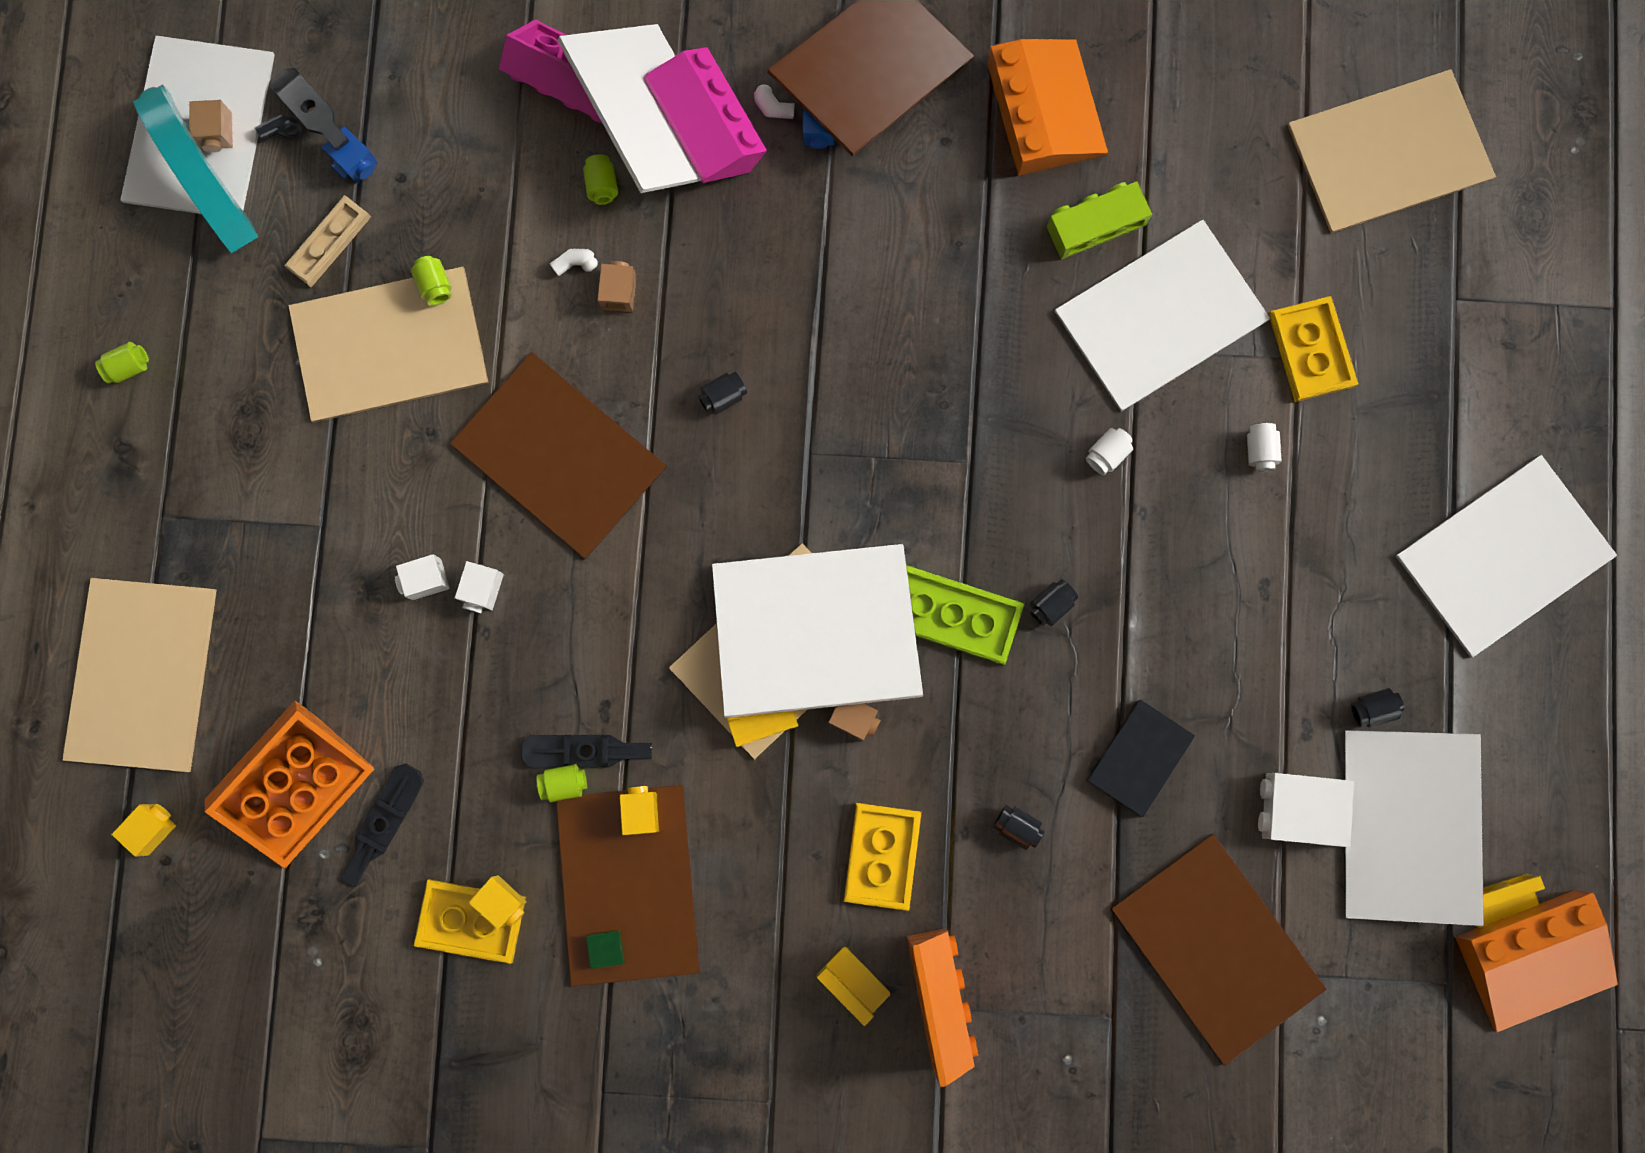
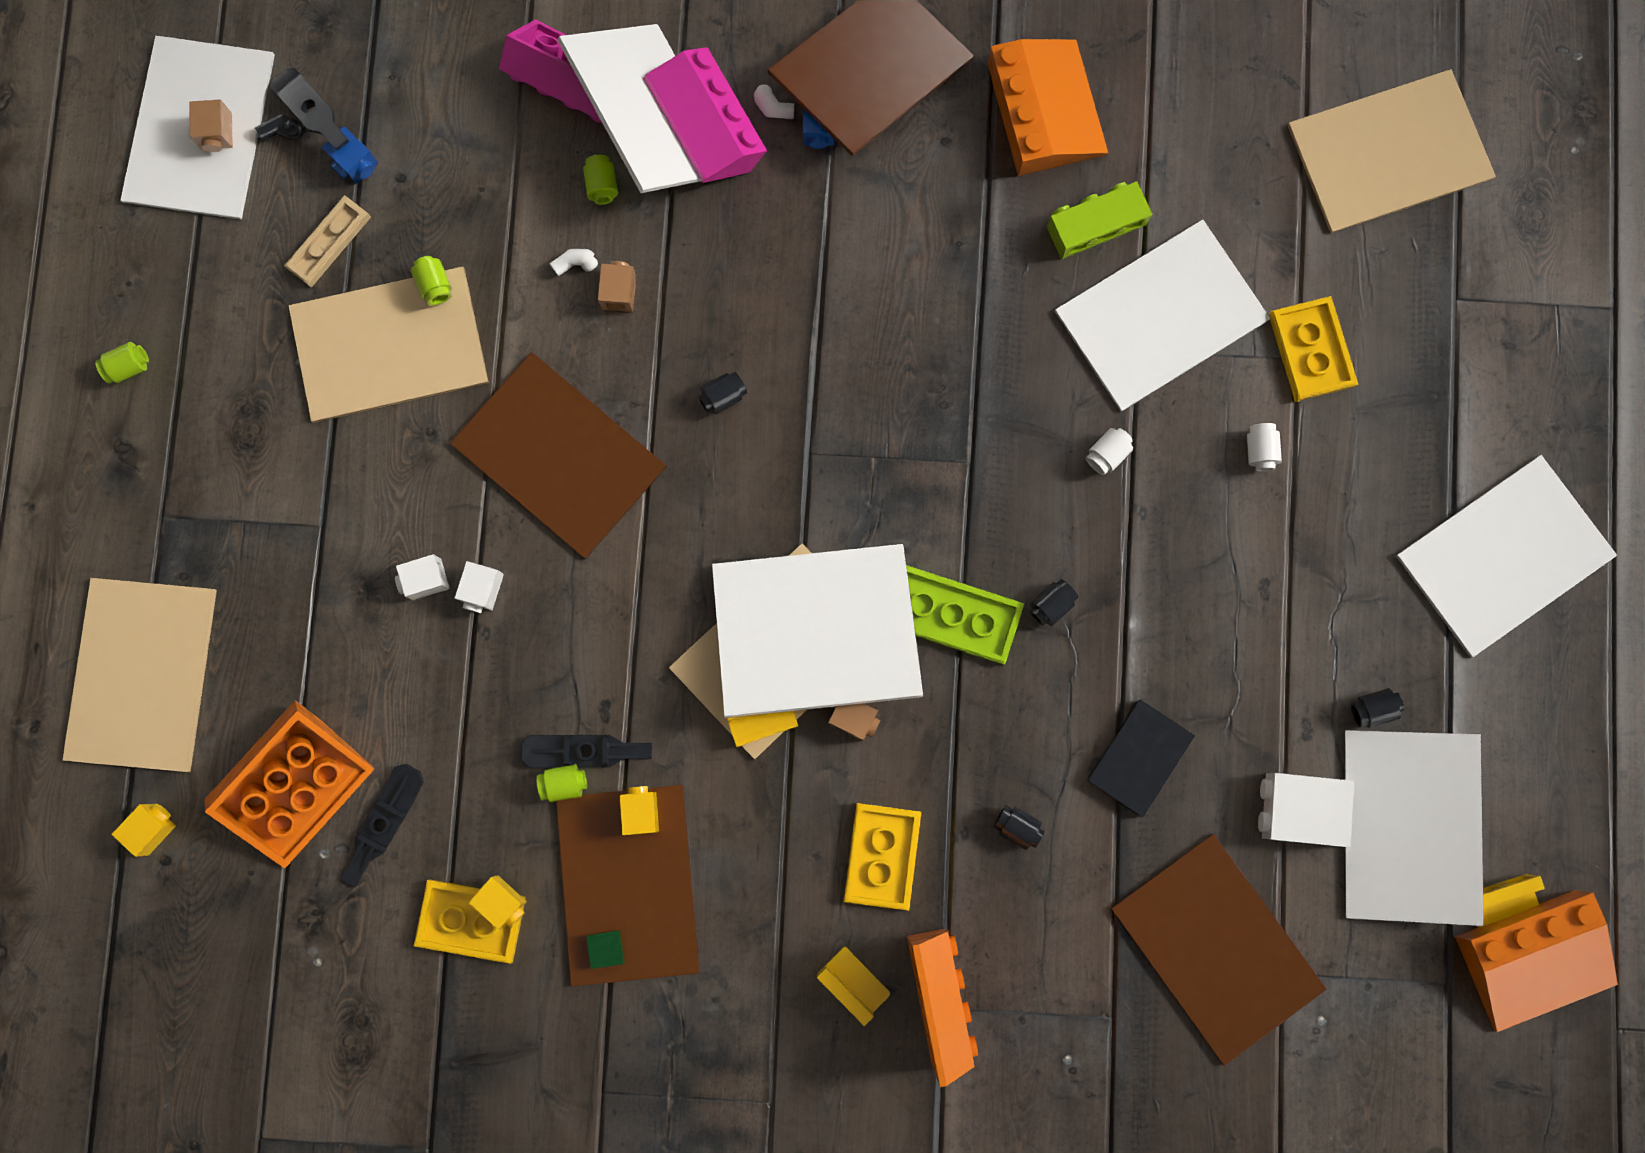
(192, 168): teal arch -> none

